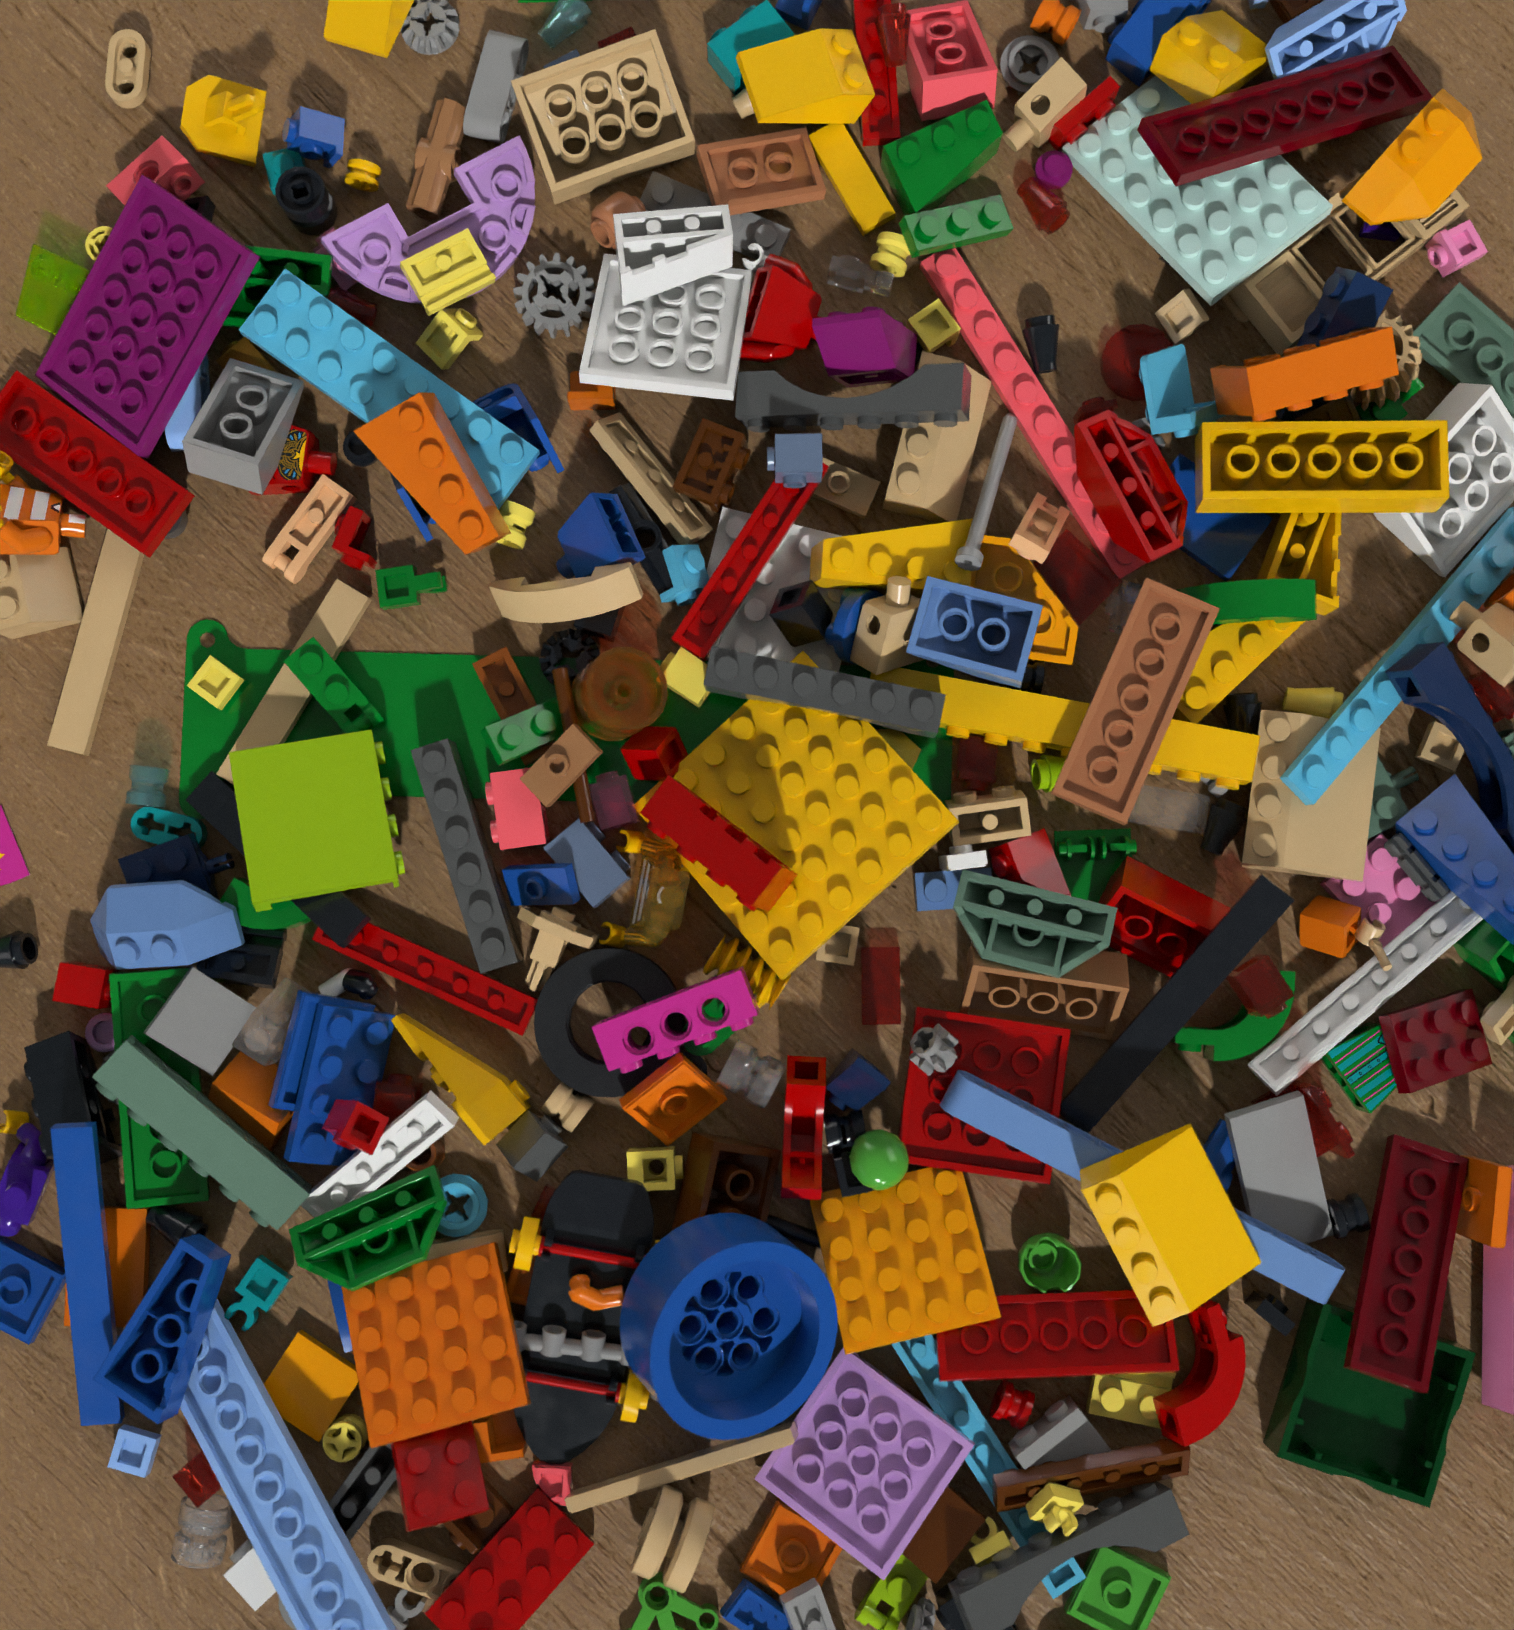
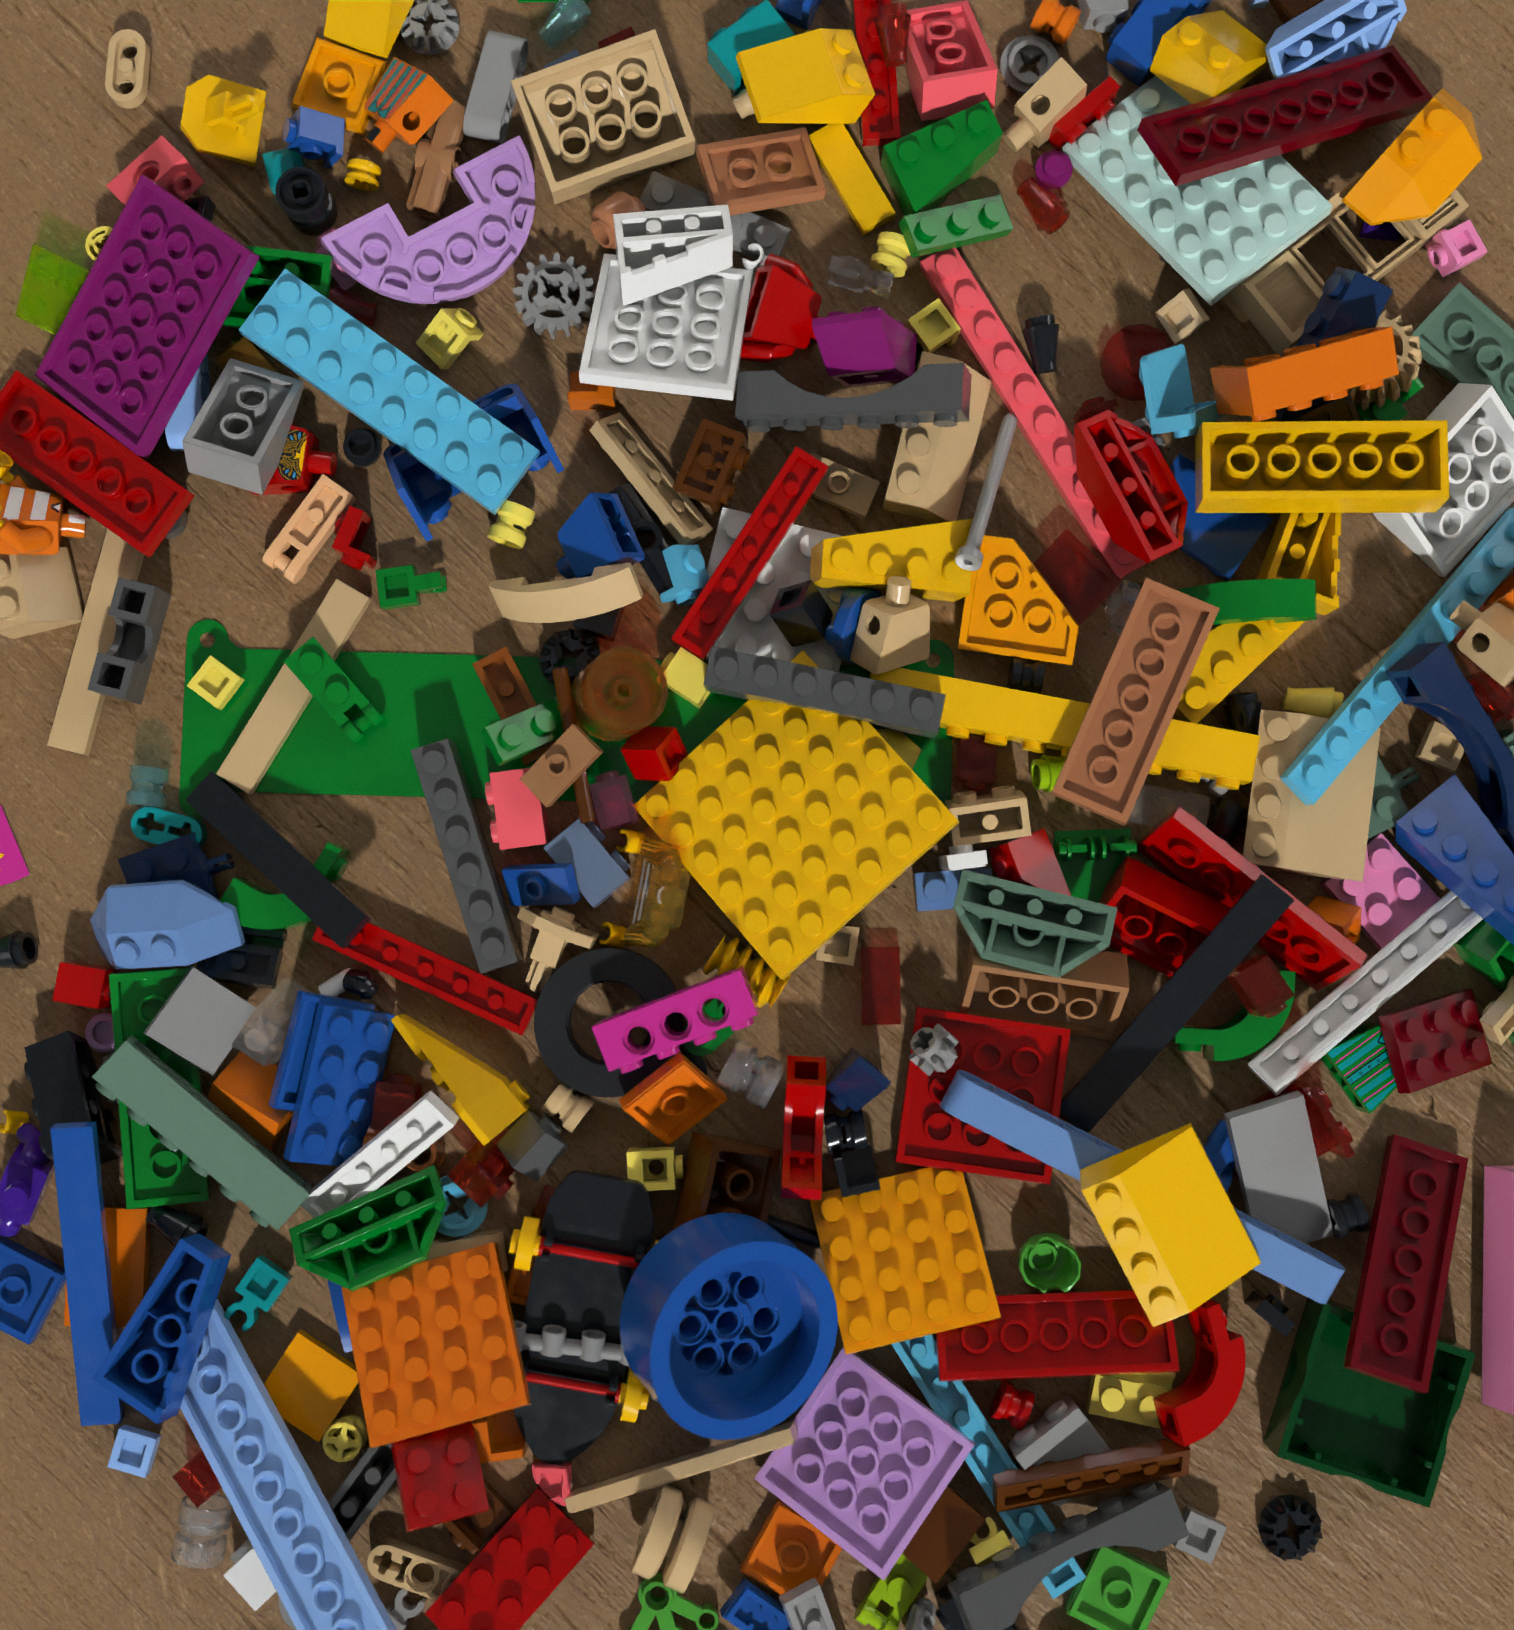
(139, 620): none -> dark grey arch
(315, 817): lime panel -> none
(339, 83): none -> light orange tile
(355, 1125): red brick -> none
(404, 105): none -> orange torso
(433, 466): orange wedge -> none
(447, 272): light yellow plate -> none
(483, 1173): none -> clear red brick
(593, 1298): orange arm -> none
(718, 845): red wedge -> none
(796, 459): sand blue brick -> none
(879, 1159): bright green hair -> none
(974, 631): medium blue slope -> none
(1039, 529): light nougat plate -> none
(1056, 1507): light yellow tile -> none
(1204, 1535): none -> light grey plate
(1217, 870): none -> red plate
(1274, 1520): none -> black gear
(1369, 935): tan hand -> none
(1416, 867): dark grey axle -> none
(1485, 1202): orange plate -> none

